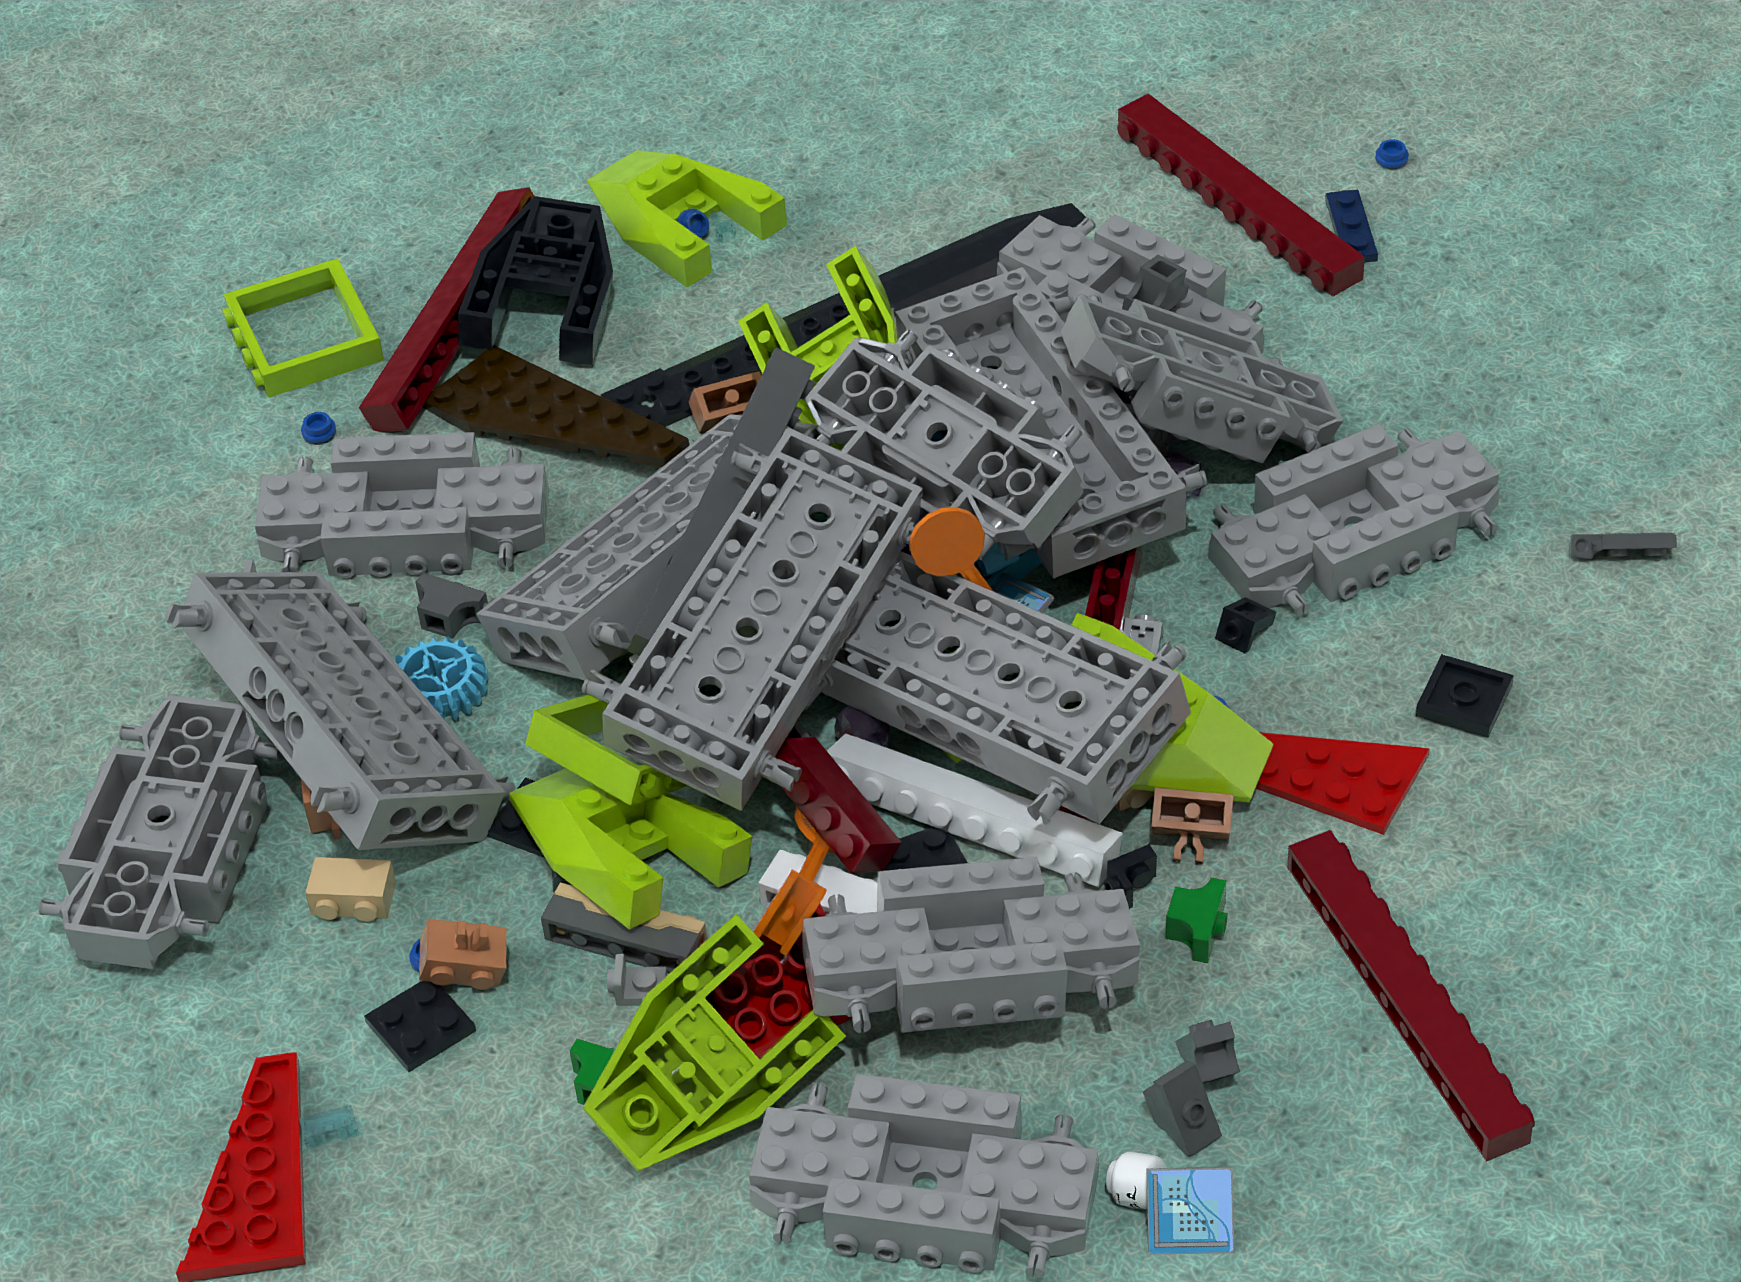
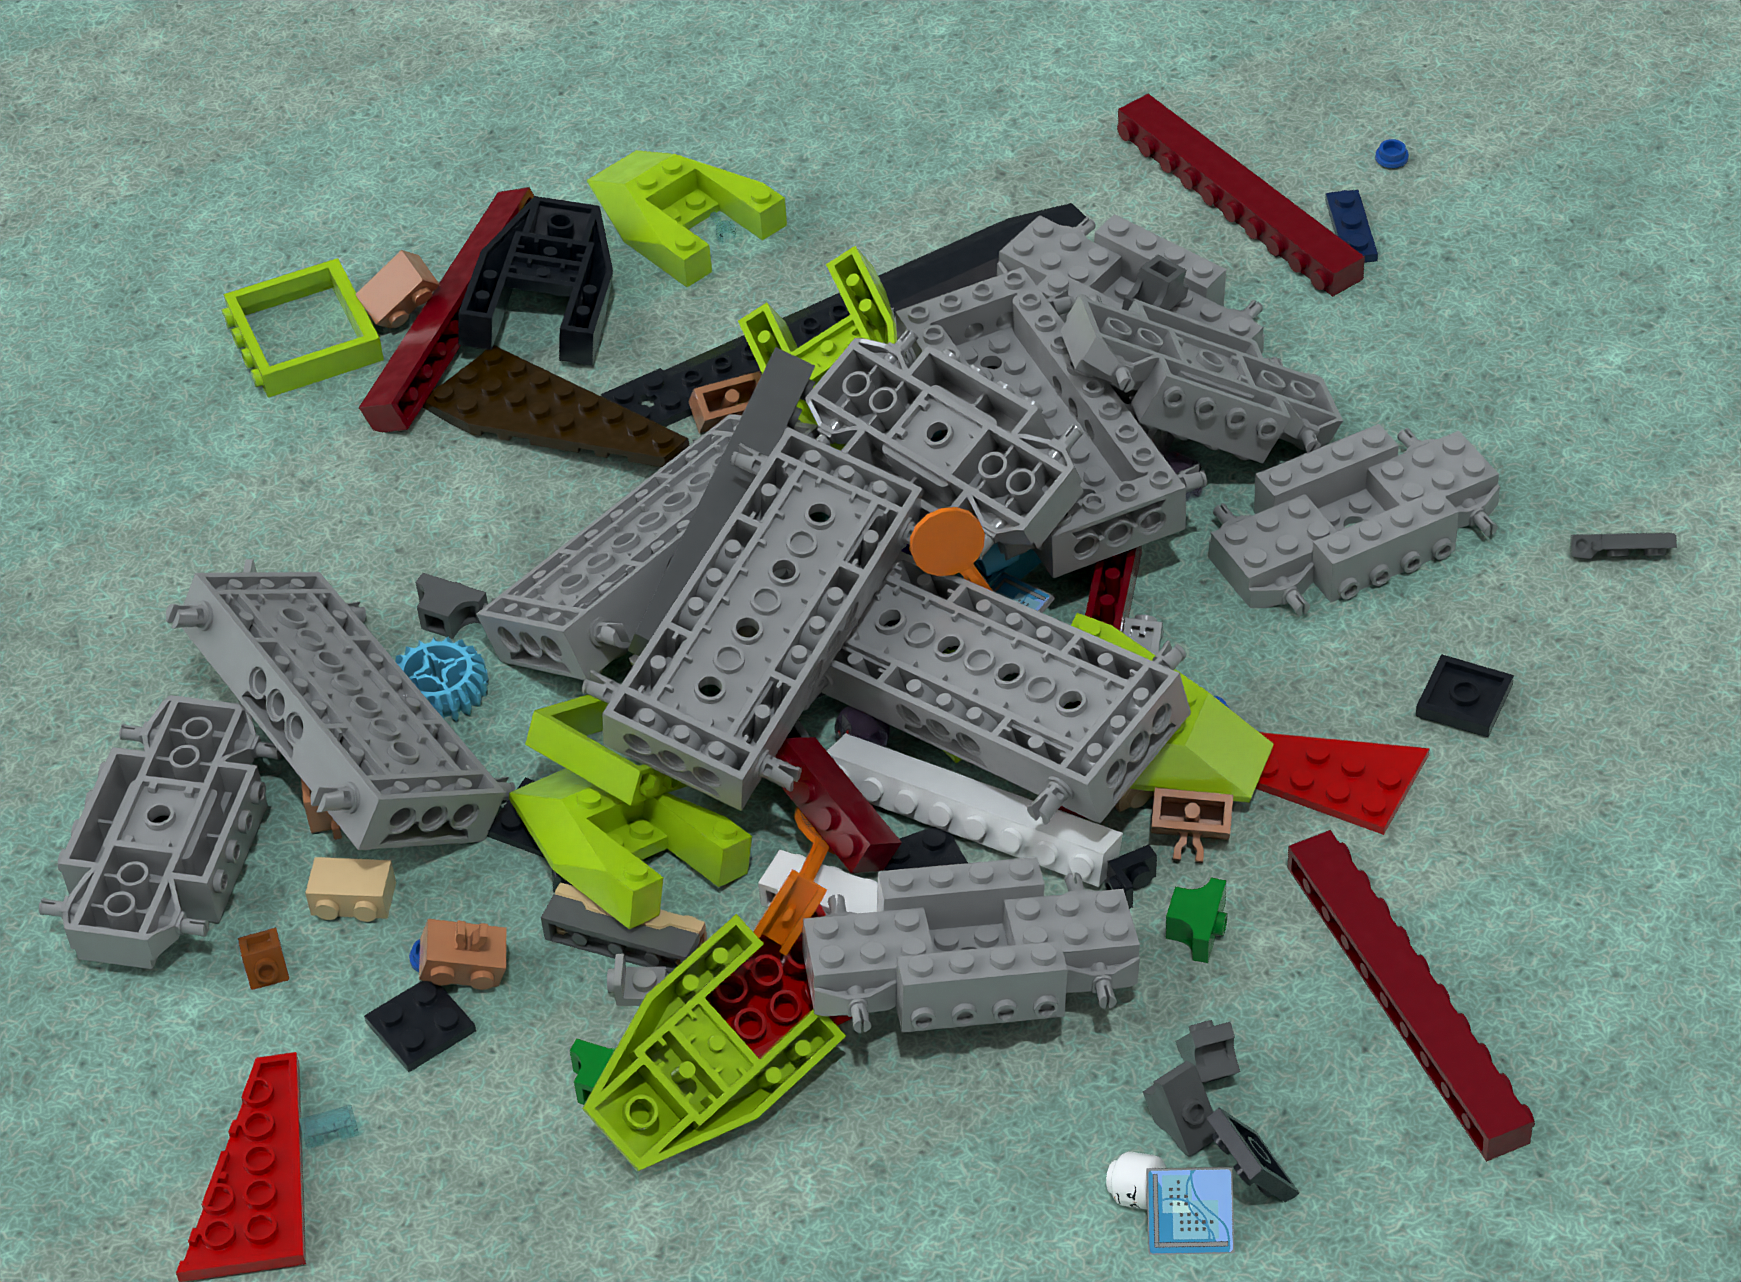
(263, 958): none -> dark orange bracket
(318, 427): blue plate -> none
(397, 290): none -> nougat brick
(402, 507): light grey piece -> none
(694, 221): blue plate -> none
(967, 1140): light grey piece -> none
(1241, 622): black bracket -> none
(1254, 1158): none -> black plate

